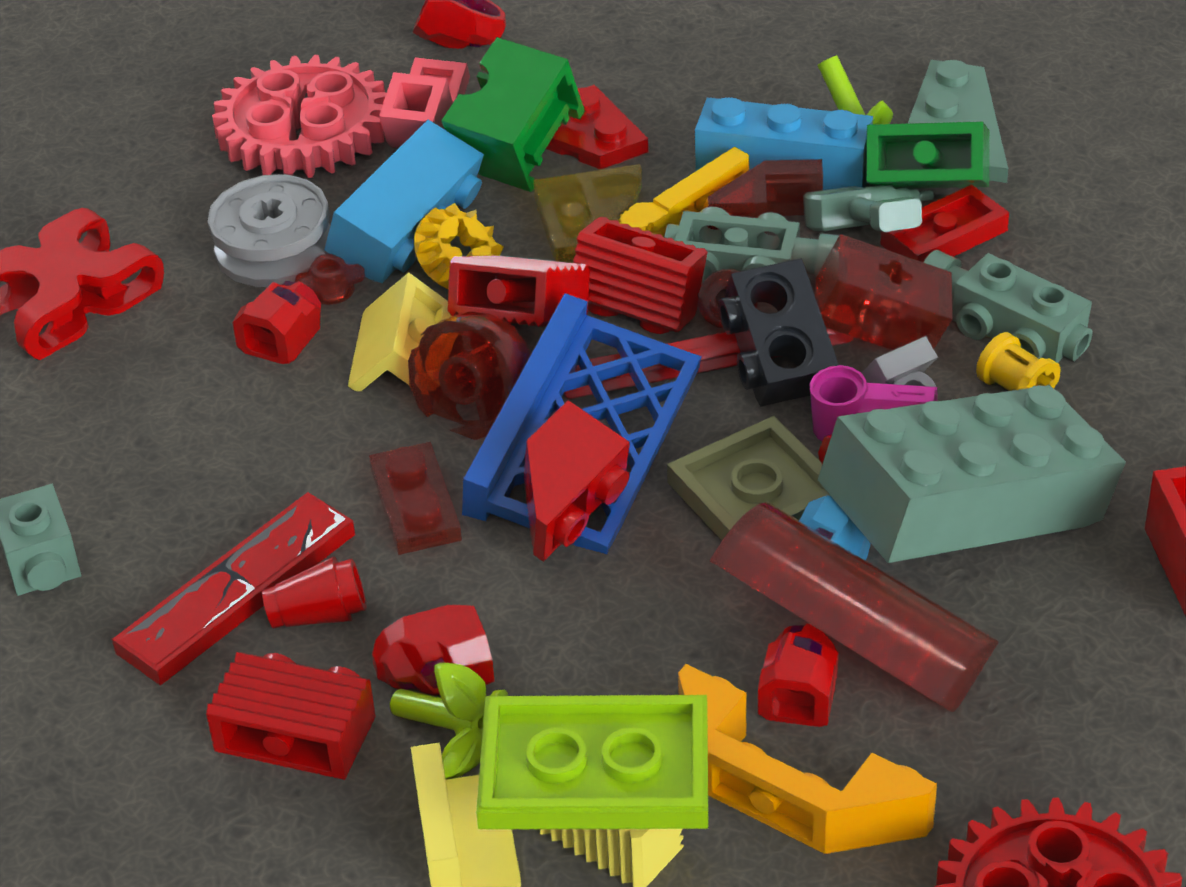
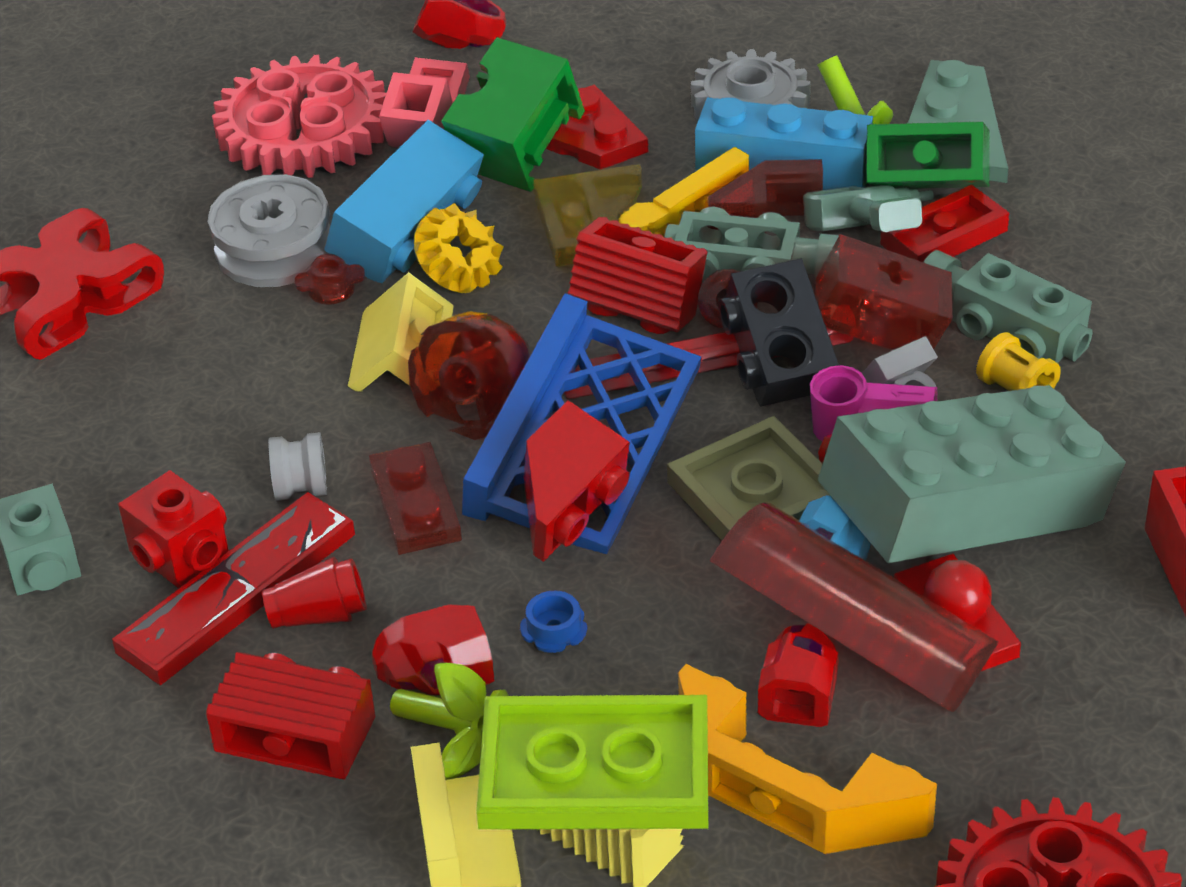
(174, 528): none -> red brick
(278, 322): red rock -> none
(297, 466): none -> light grey wheel
(514, 287): red brick -> none
(551, 609): none -> blue plate
(751, 80): none -> light grey gear
(967, 594): none -> red tile

